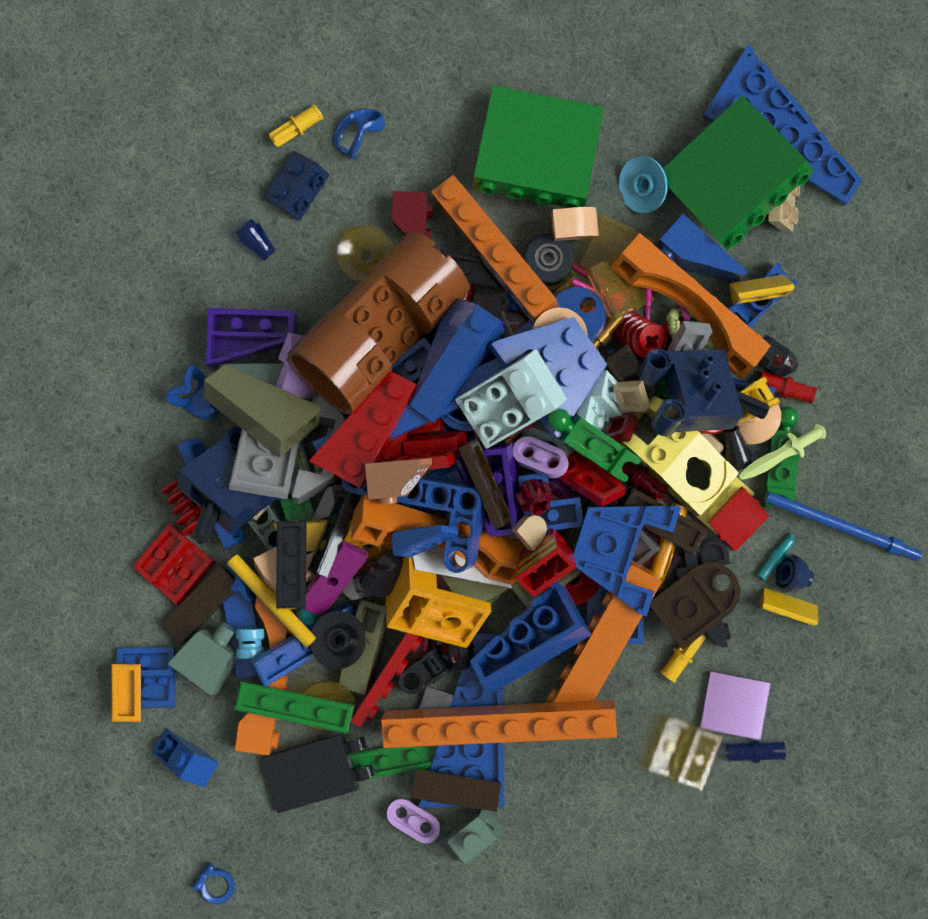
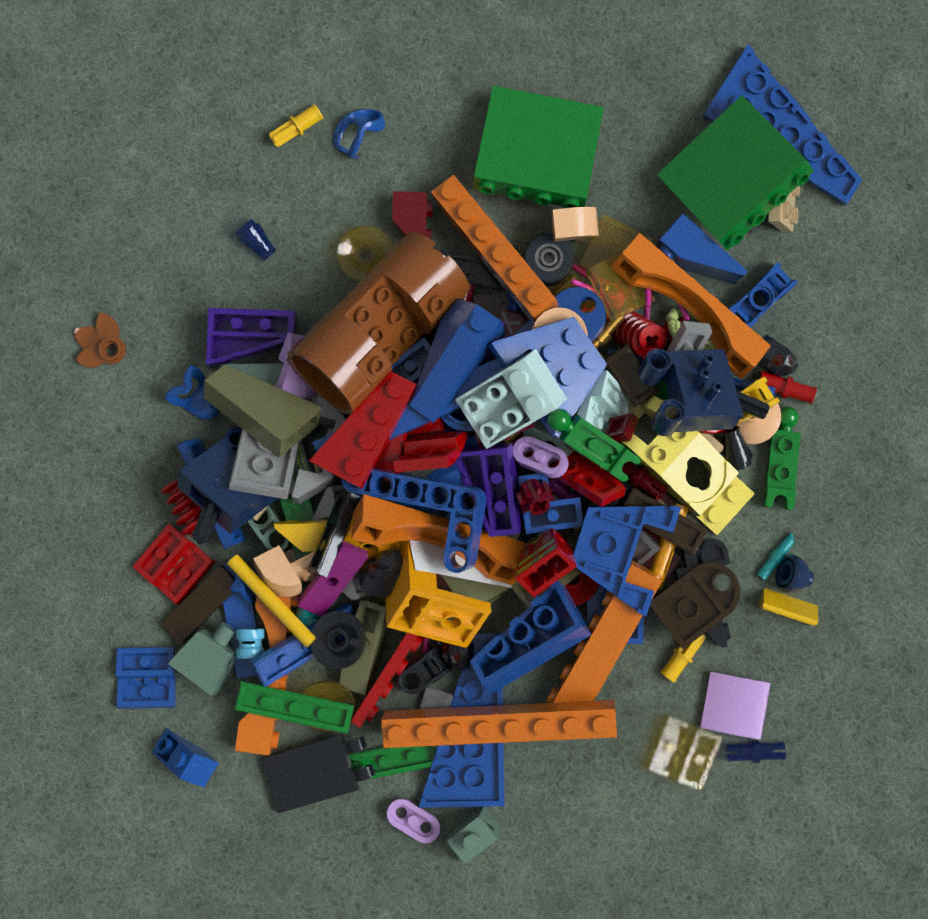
(97, 340): none -> dark orange plate
(126, 692): light orange tile -> none
(211, 871): blue piece -> none
(291, 565): black tile -> none
(296, 185): dark blue bracket -> none
(394, 478): nougat slope -> none
(415, 541): blue slope -> none
(456, 790): dark brown tile -> none
(485, 483): dark brown tile -> none
(531, 531): tan tile -> none
(631, 396): tan tile -> none
(634, 184): medium azure dish -> none
(738, 518): red piece -> none
(760, 289): yellow slope -> none
(791, 447): yellowish green sword -> none
(892, 544): blue bar -> none

